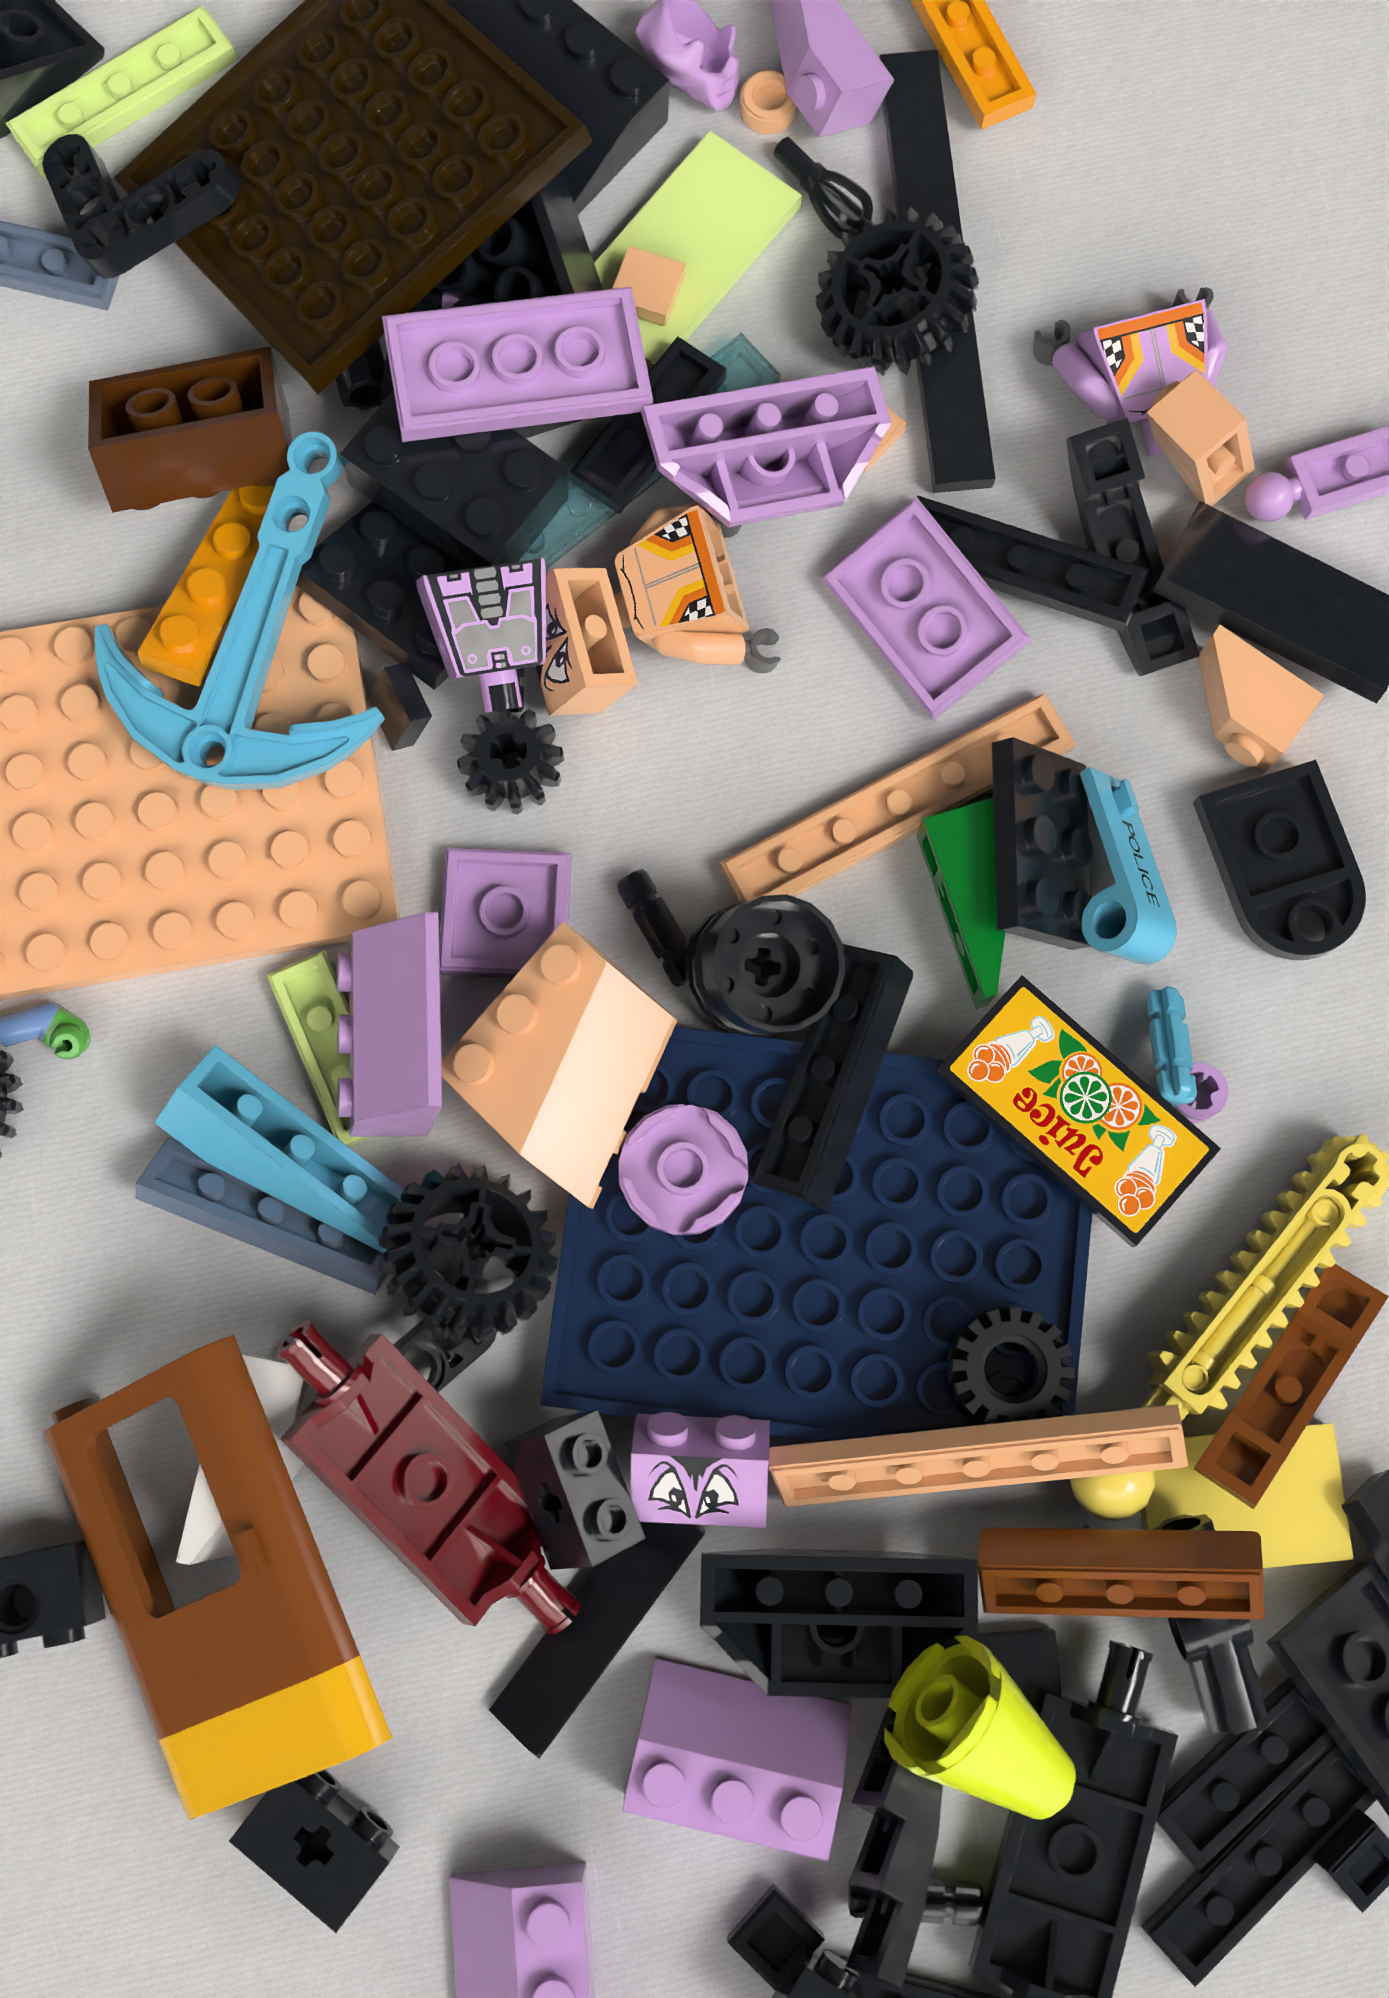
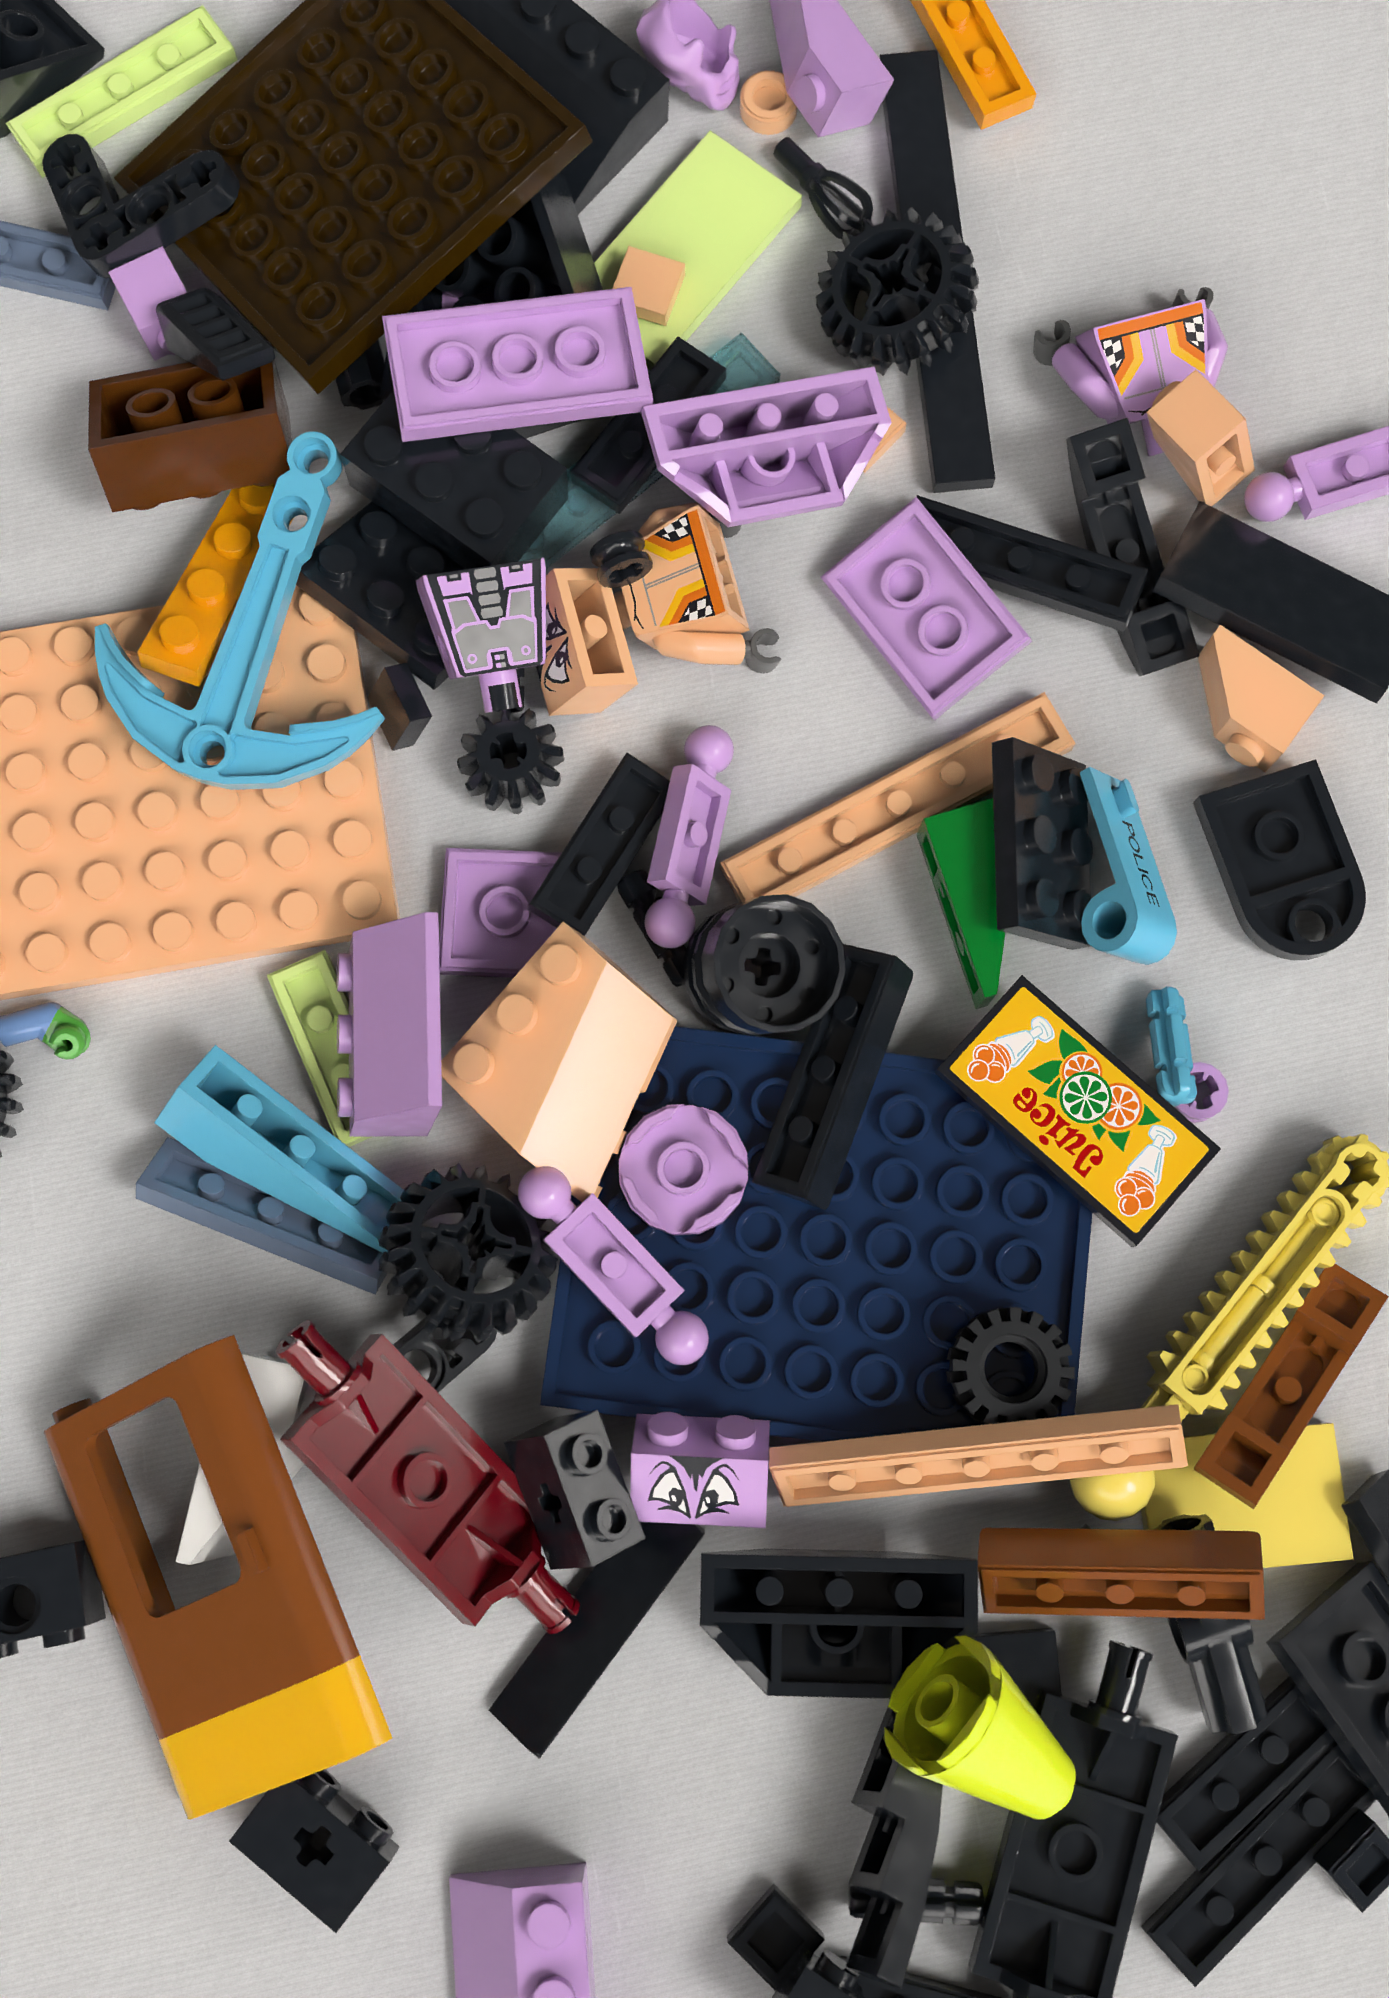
(142, 287): none -> lavender brick
(211, 334): none -> black slope
(602, 846): none -> black tile
(613, 1265): none -> lavender plate
(621, 559): none -> black bush
(689, 836): none -> lavender plate
(738, 1760): lavender slope -> none

